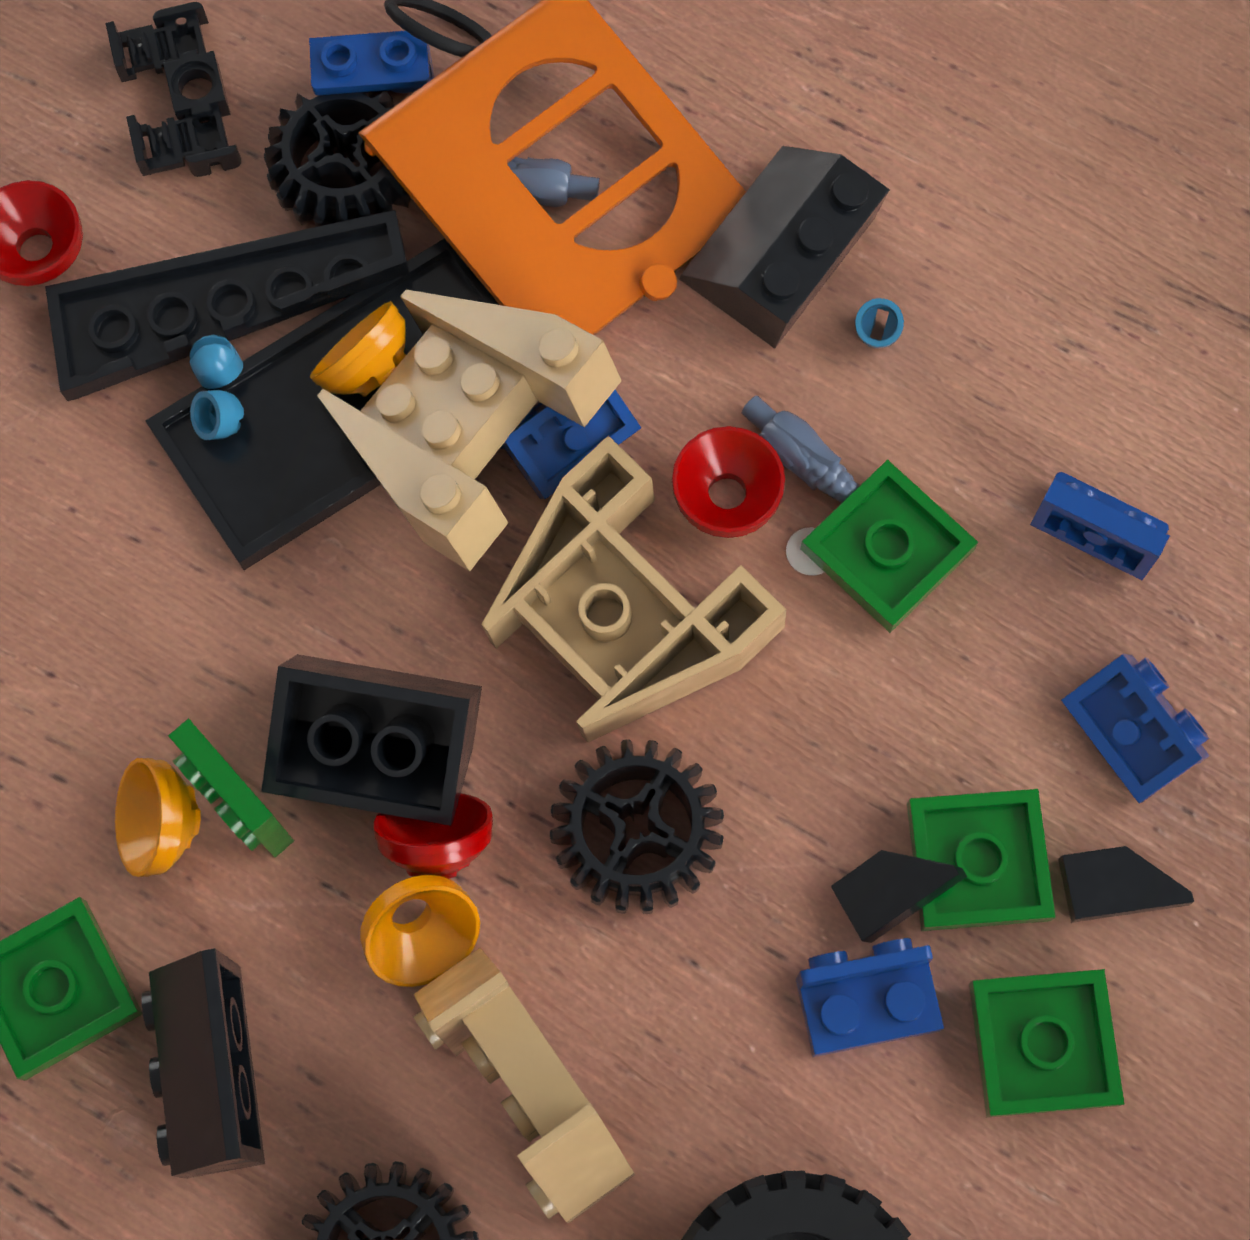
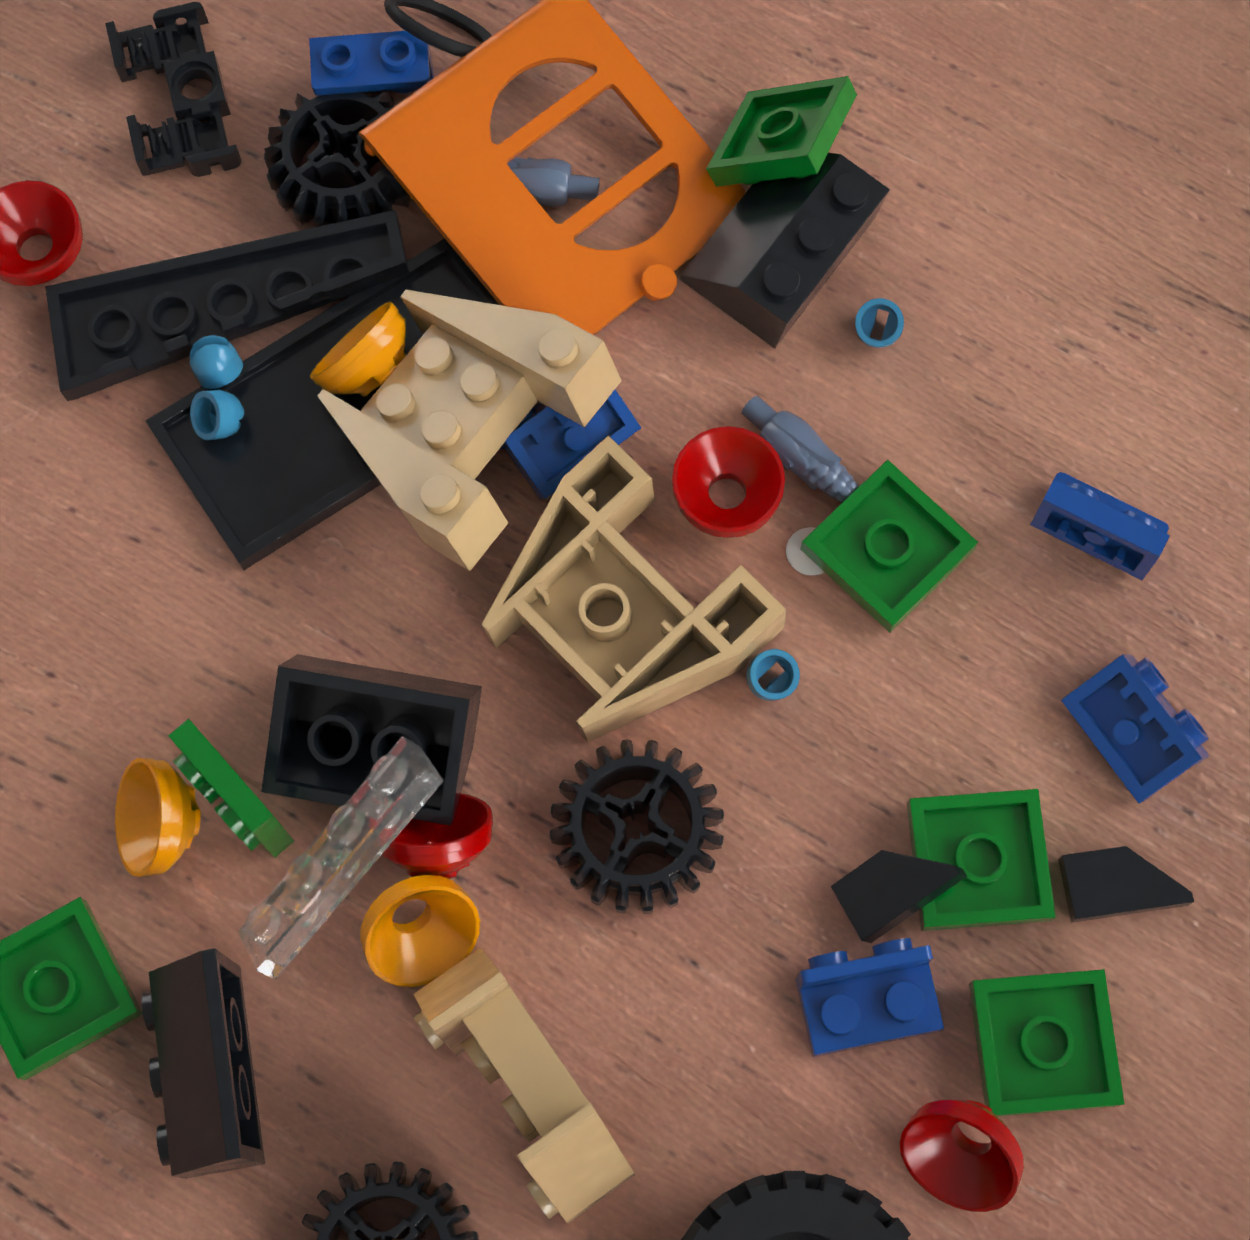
(339, 857): none -> clear plate
(780, 686): none -> dark azure hinge
(782, 132): none -> green plate
(955, 1167): none -> red piece

